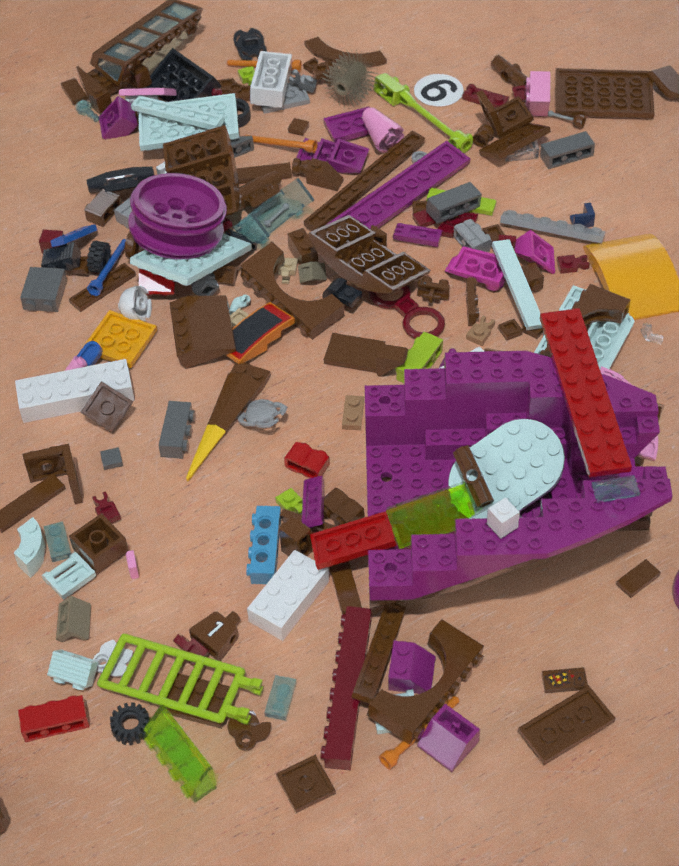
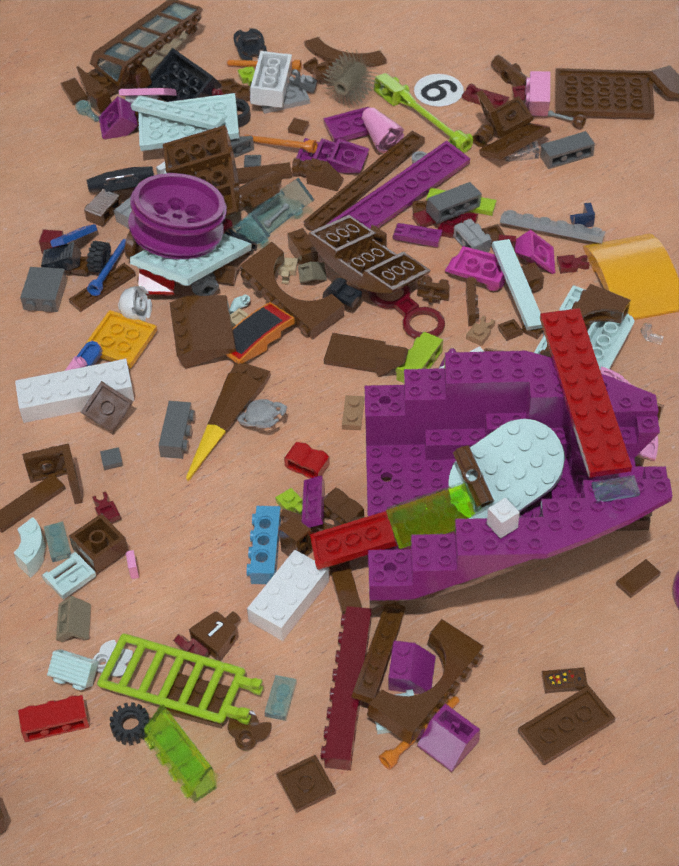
(252, 160): none -> dark grey tile

